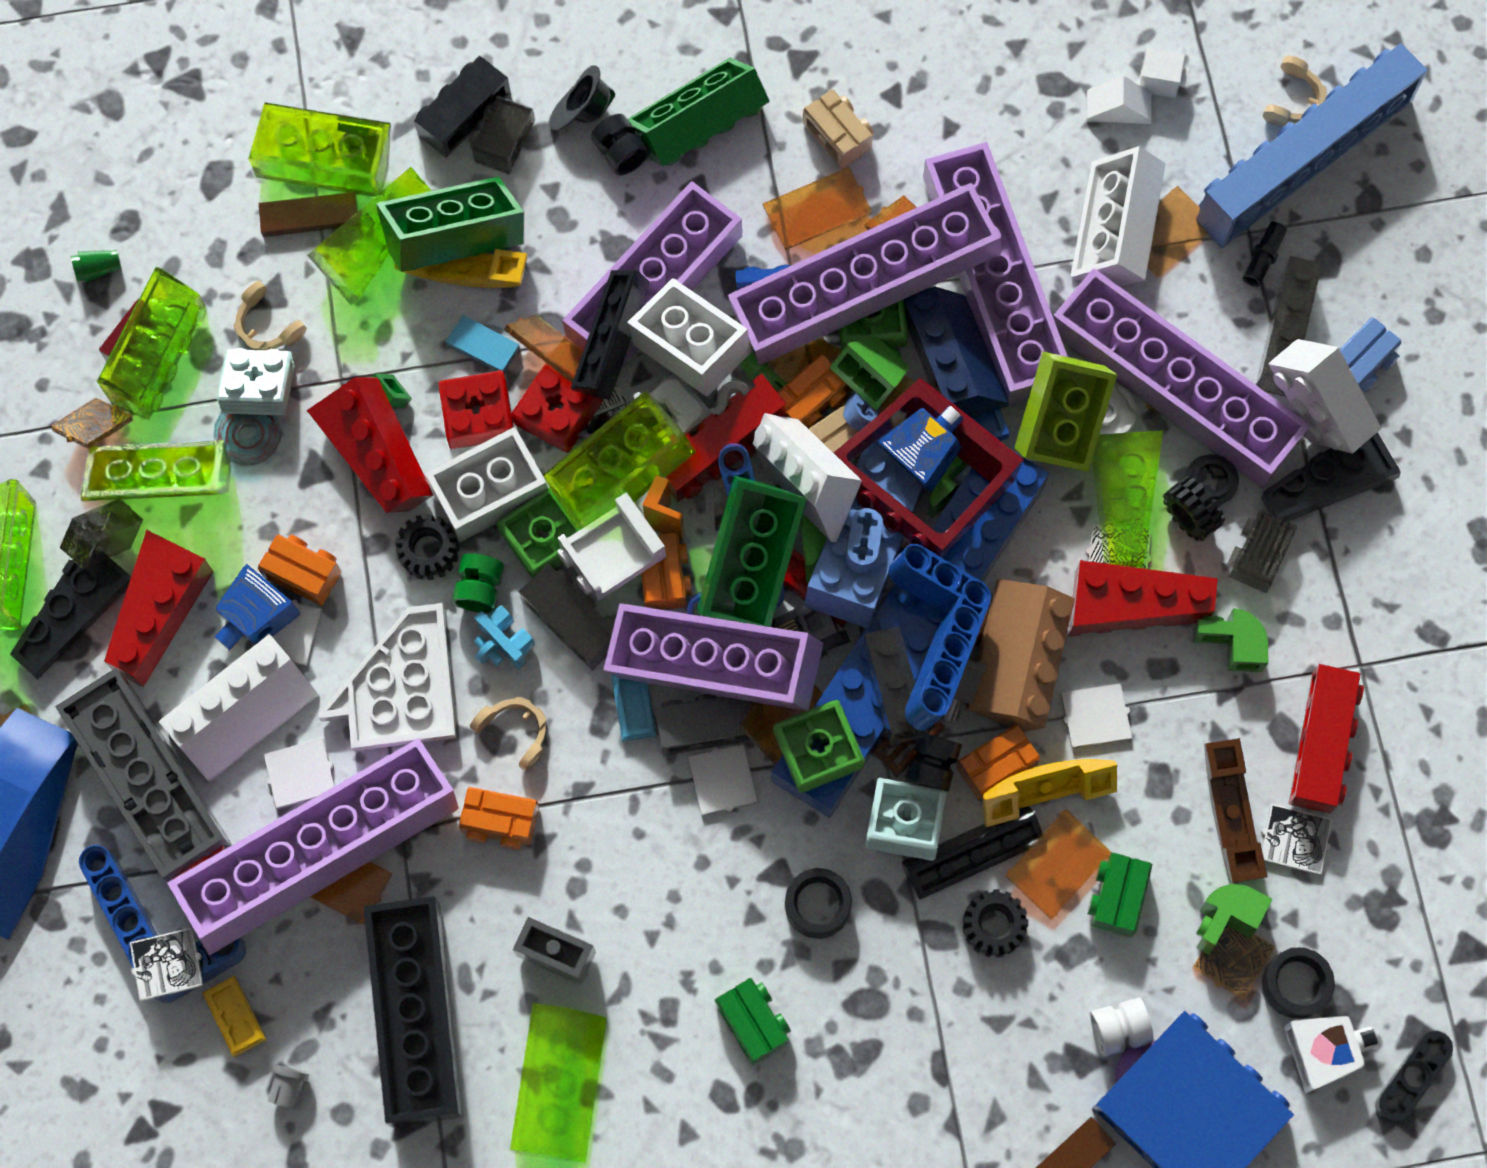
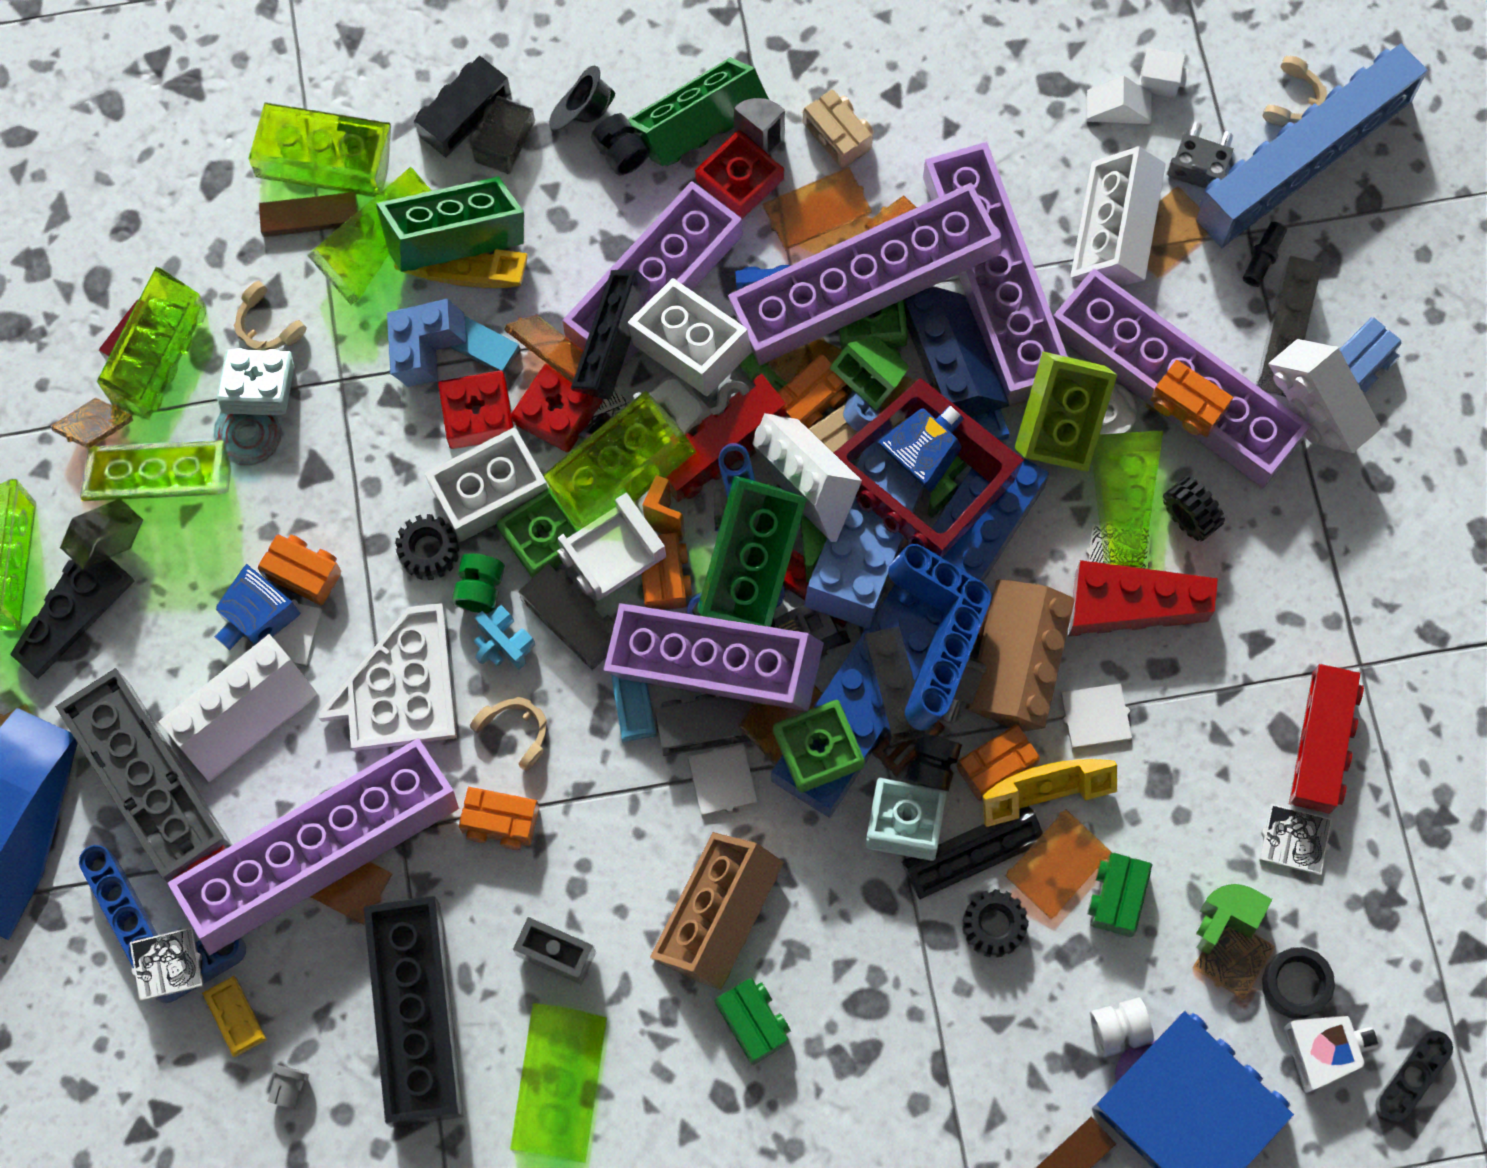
(94, 264): green cone -> none
(155, 605): red wedge -> none
(299, 773): white piece -> none
(373, 443): red wedge -> none
(394, 390): green tile -> none
(416, 336): none -> medium blue brick
(717, 909): none -> medium nougat slope
(739, 156): none -> red brick
(761, 122): none -> flat silver brick
(827, 877): black tyre -> none
(870, 541): medium blue beam -> none
(1190, 399): none -> orange brick
(1199, 159): none -> dark grey piece
(1218, 468): black gear -> none
(1232, 811): reddish brown slope -> none
(1244, 639): bright green brick -> none
(1262, 550): clear smoke brick -> none
(1331, 479): black wing -> none

